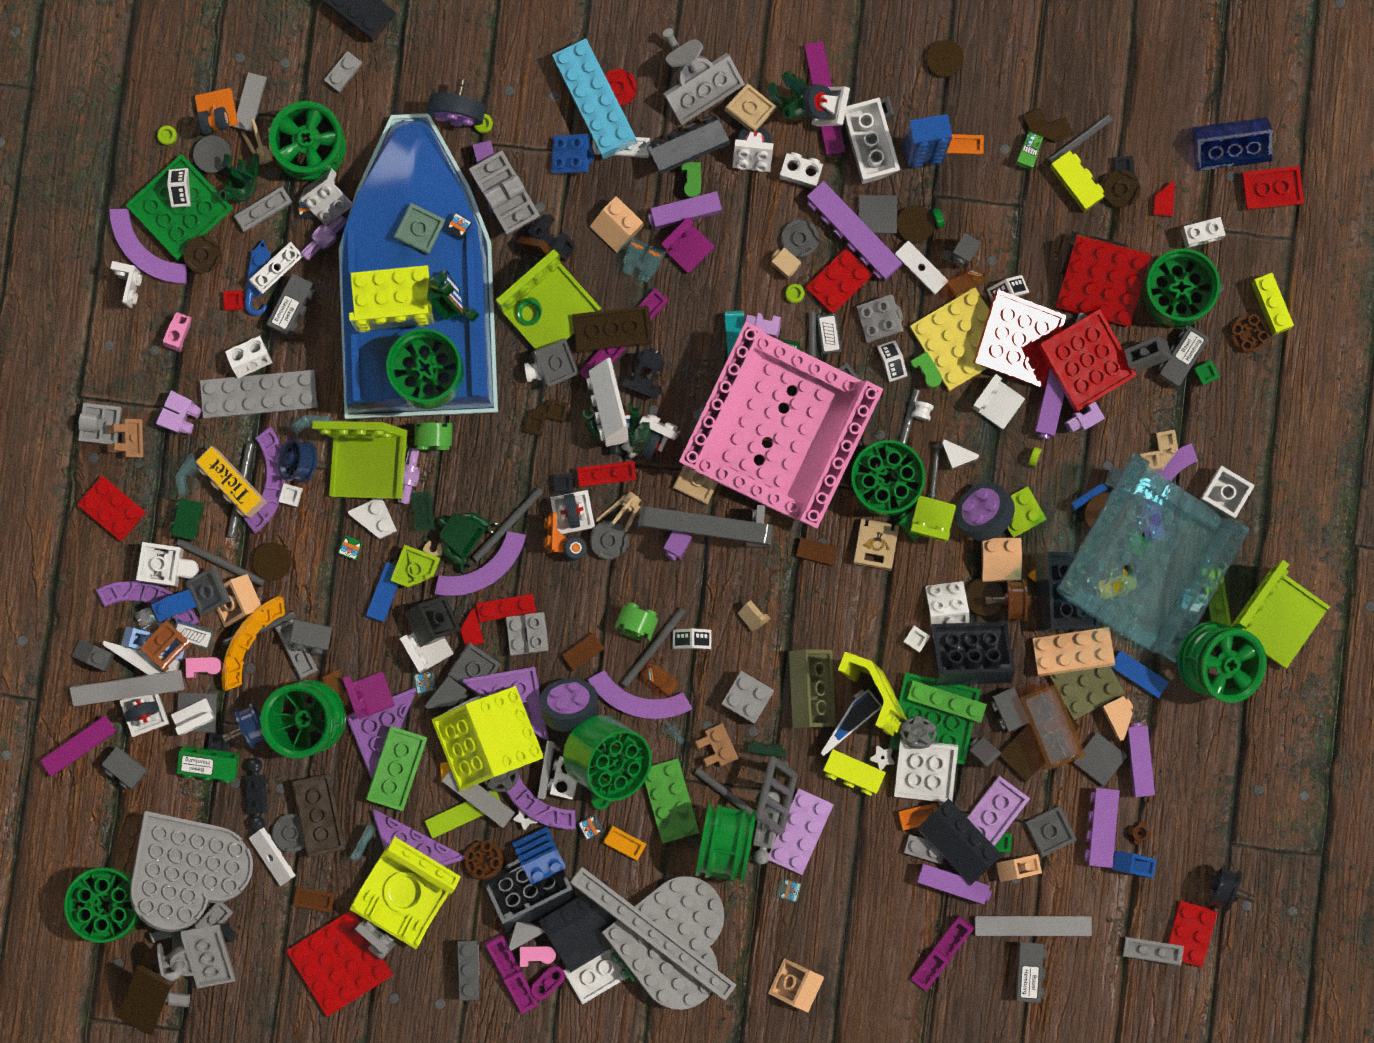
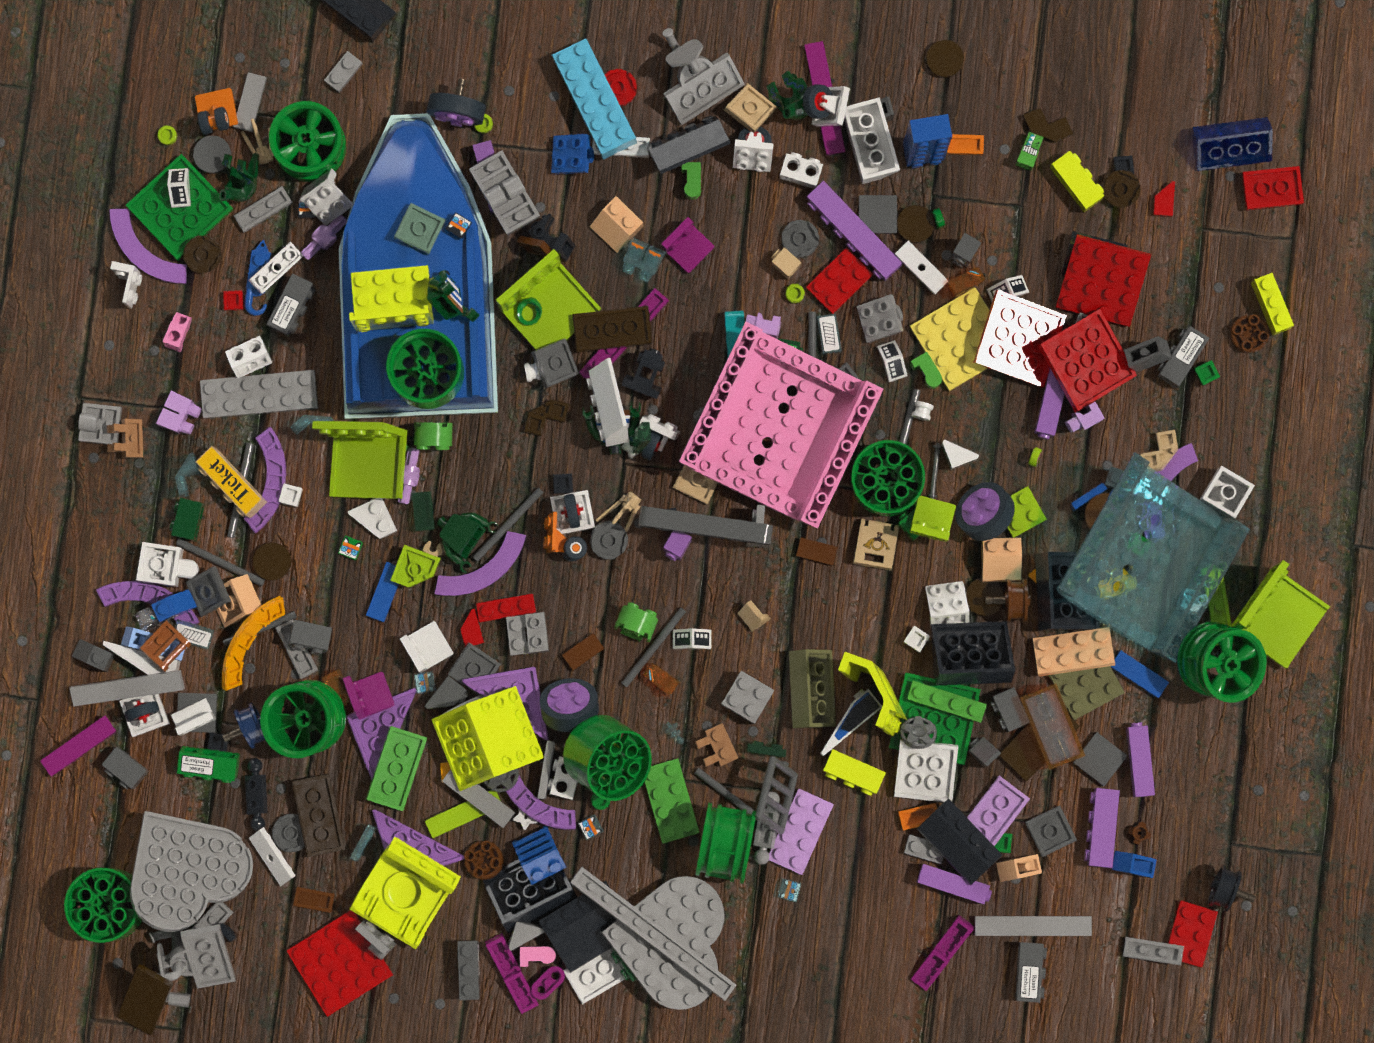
(112, 508): red plate -> none
(203, 665): bright pink leg -> none
(298, 461): dark blue wheel -> none
(432, 621): pearl dark grey slope -> none
(606, 474): red plate -> none
(624, 843): light orange tile -> none
(635, 705): medium lavender tile -> none
(678, 211): medium lavender brick -> none
(796, 985): light nougat slope -> none
(882, 762): white plate -> none
(998, 402): white bracket -> none
(1080, 139): dark grey piece -> none
(1119, 716): light nougat slope -> none
(1203, 232): white brick -> none
(1203, 270): green wheel -> none

